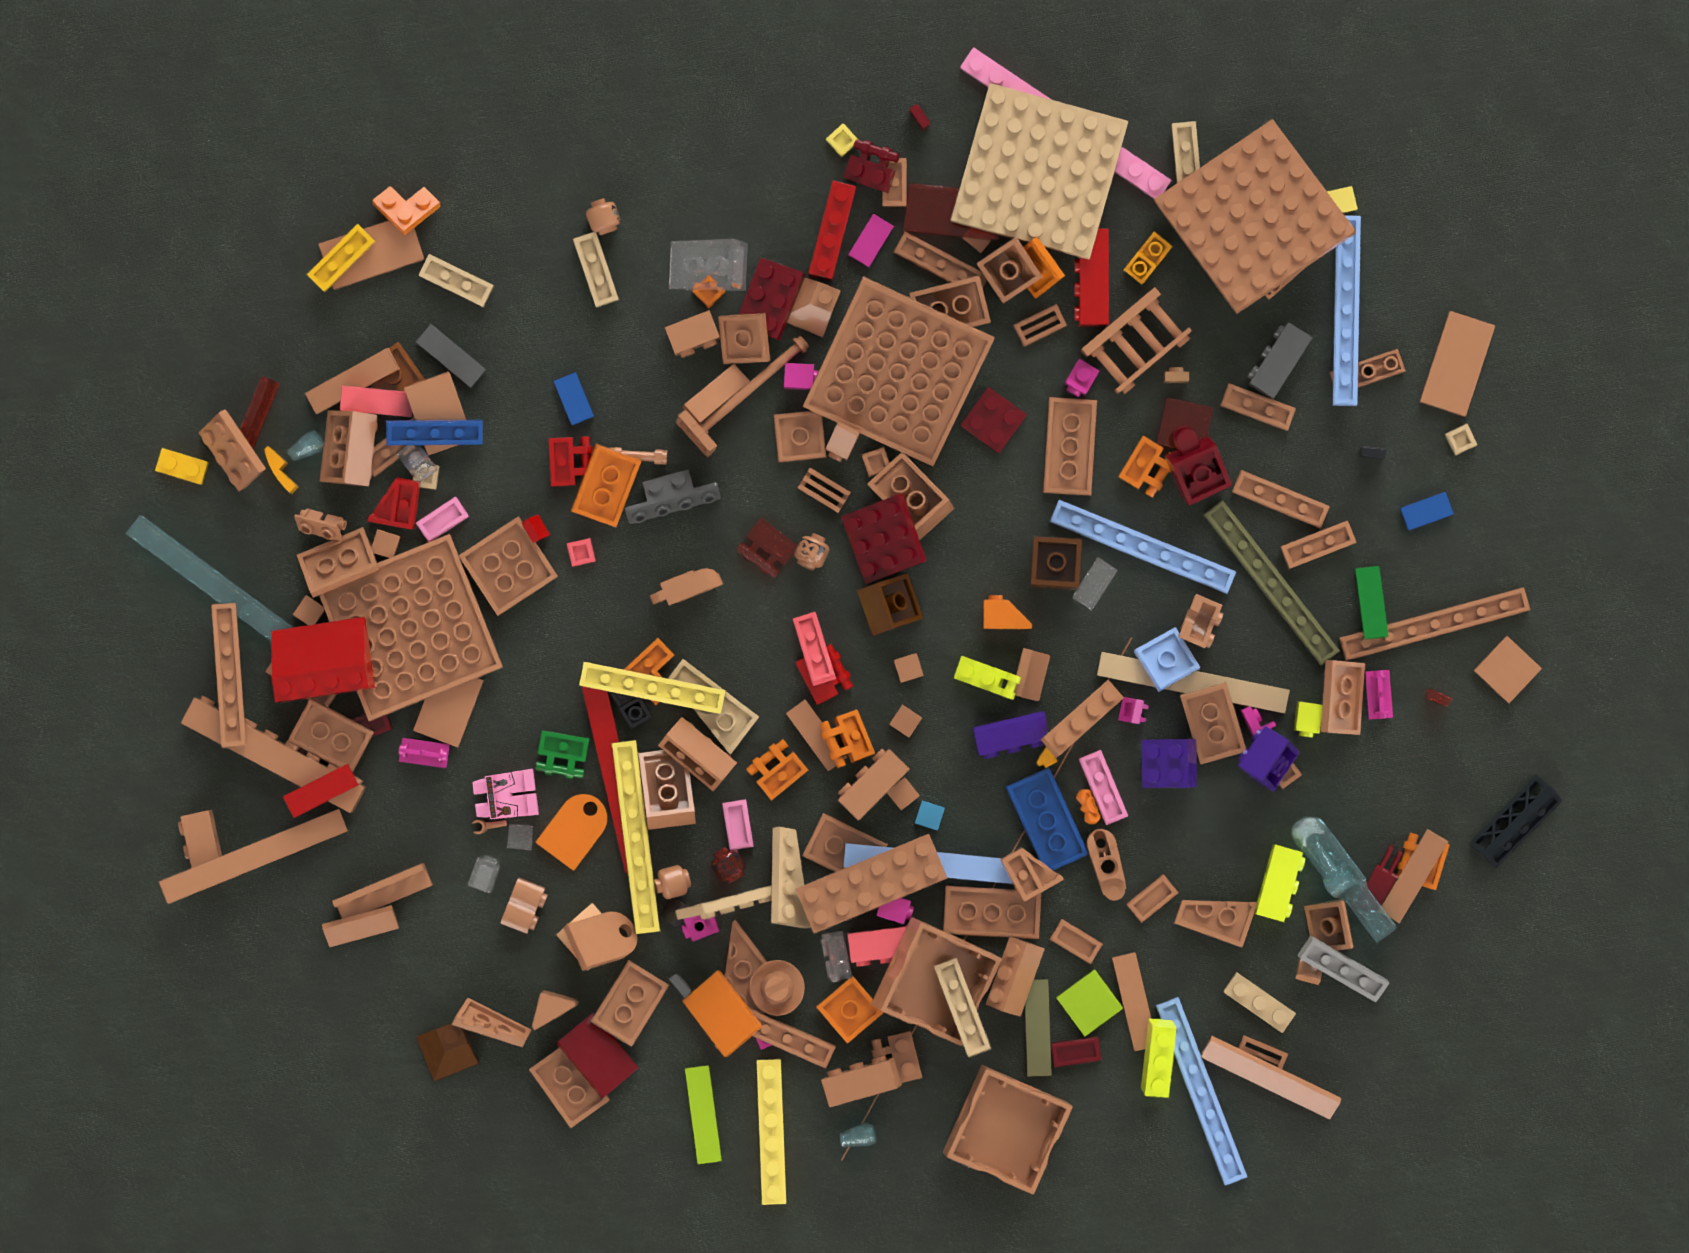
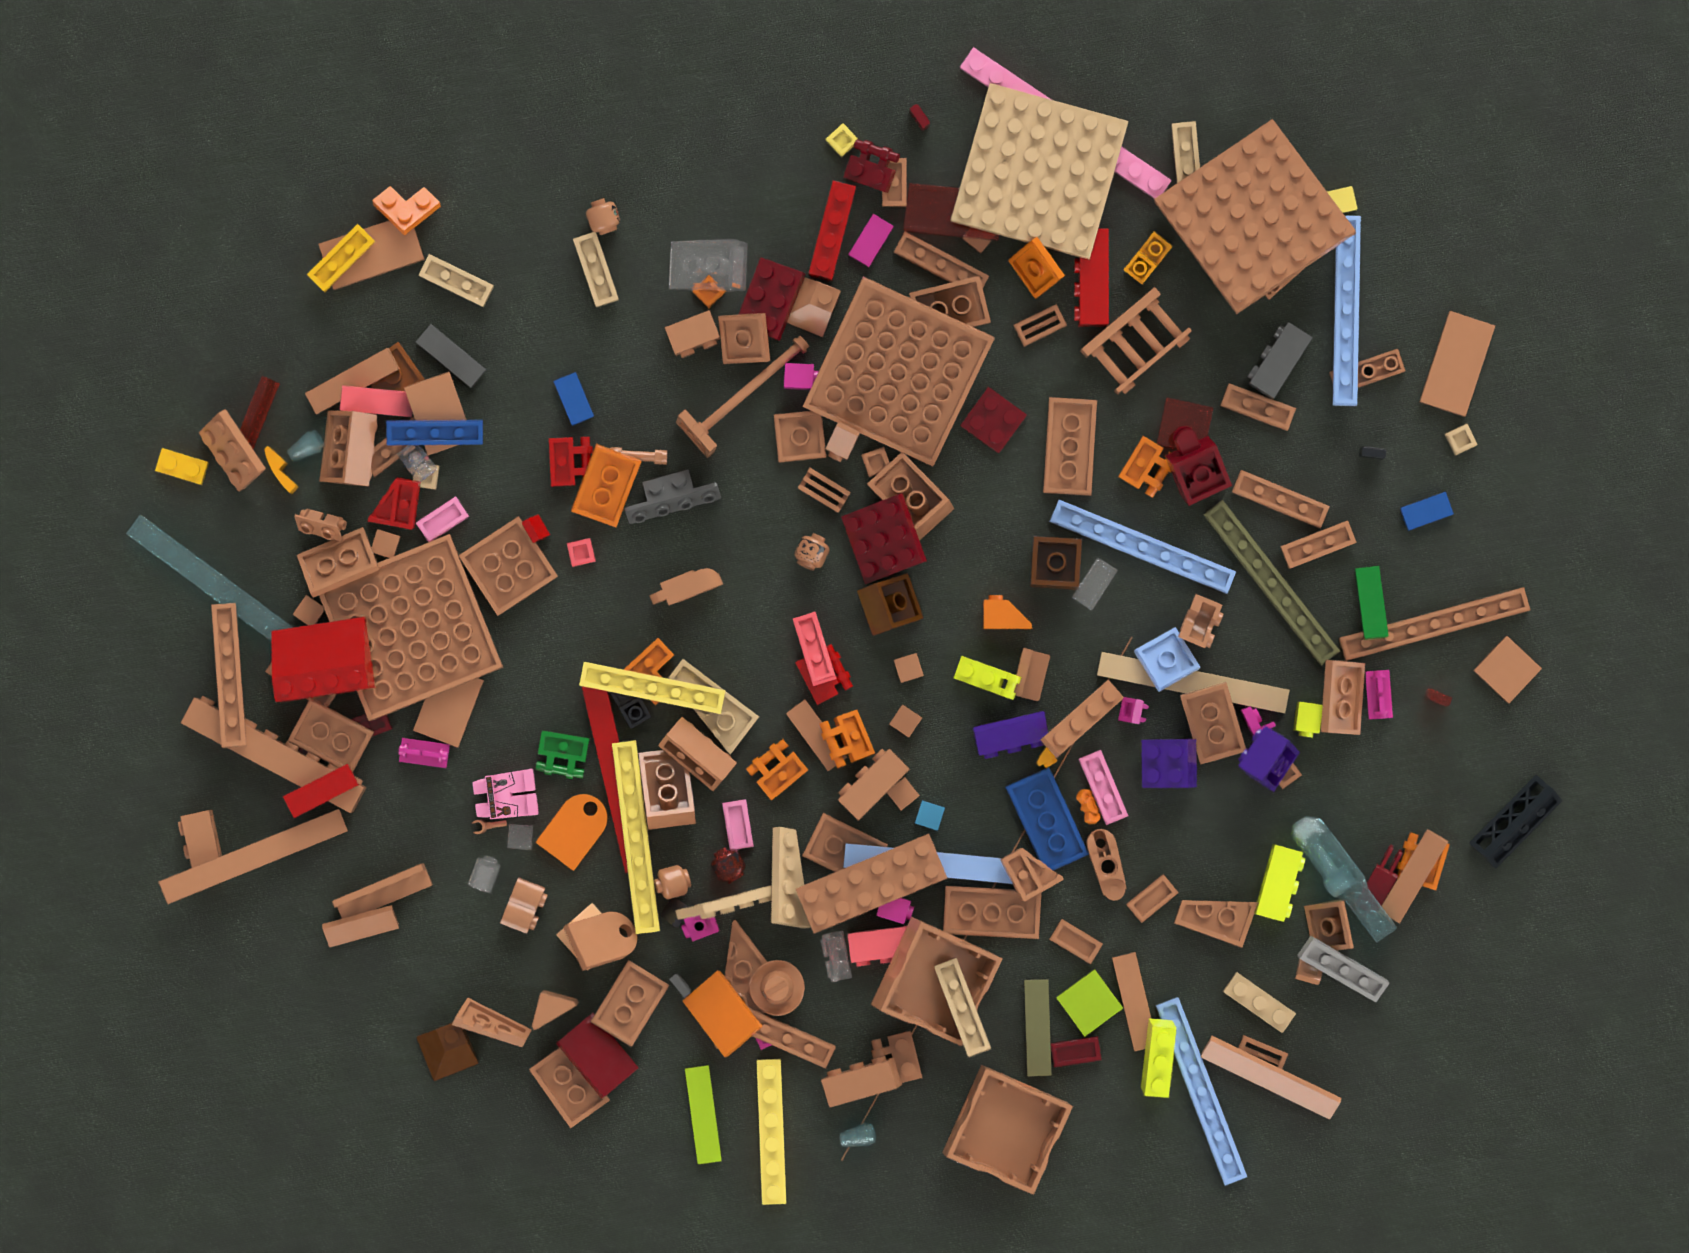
(716, 394): nougat tile -> none
(772, 542): clear red plate -> none
(849, 1009): orange plate -> none
(1009, 270): nougat slope -> none
(1015, 976): nougat brick -> none
(1081, 378): dark pink bracket -> none
(1176, 375): medium nougat plate -> none

